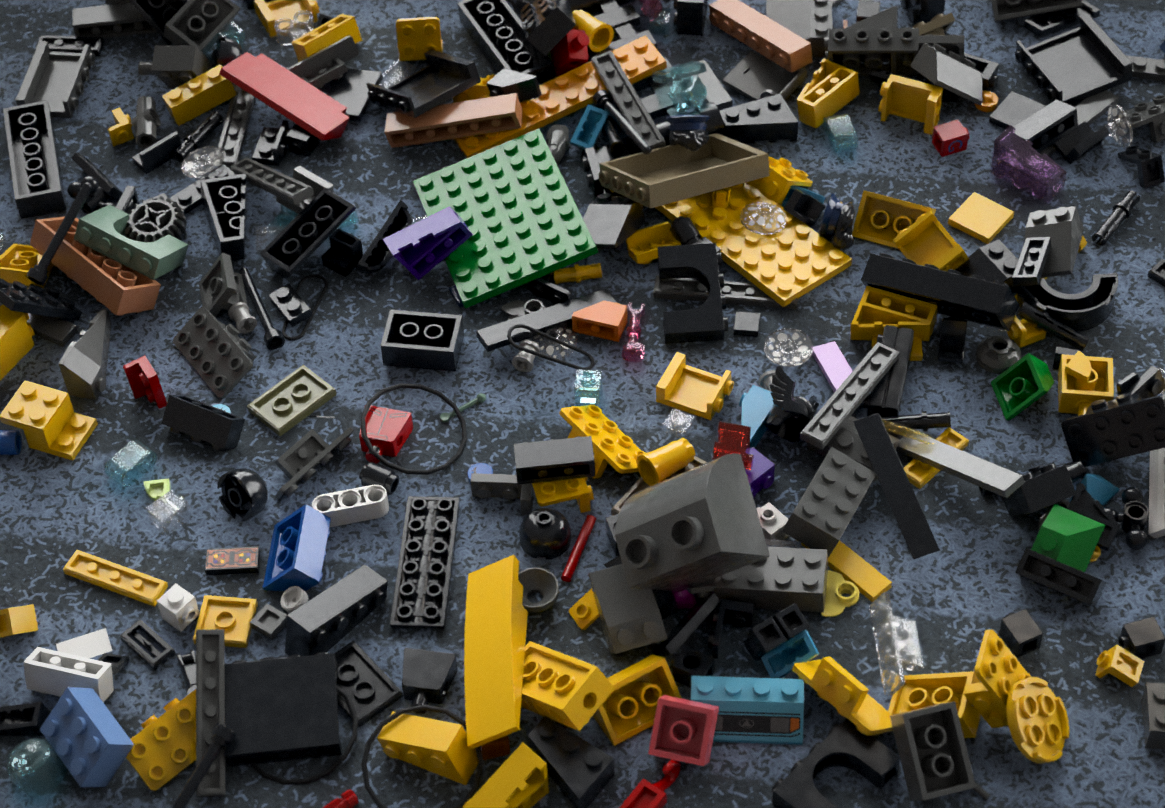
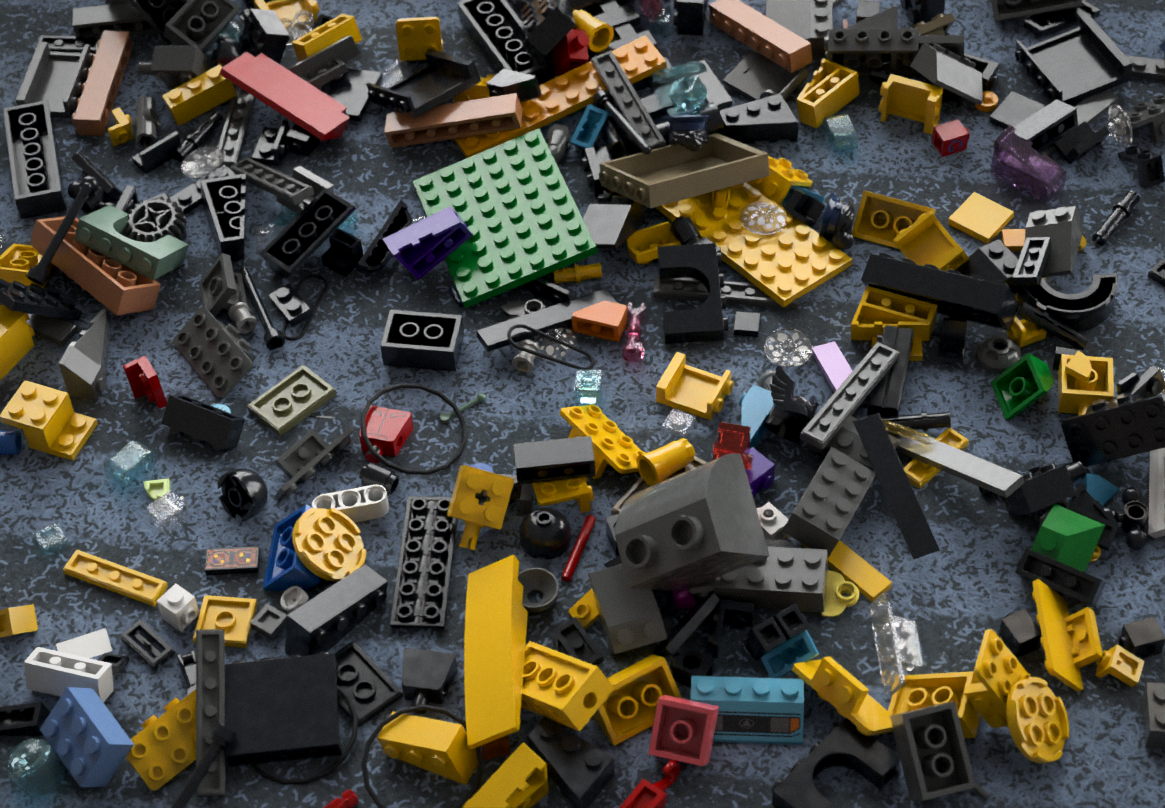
(51, 538): none -> clear light blue tile
(102, 83): none -> nougat brick
(263, 34): none -> black brick
(328, 543): none -> yellow tile
(466, 507): none -> yellow brick
(575, 642): none -> black wing
(1013, 239): none -> light orange tile
(1067, 639): none -> yellow bracket

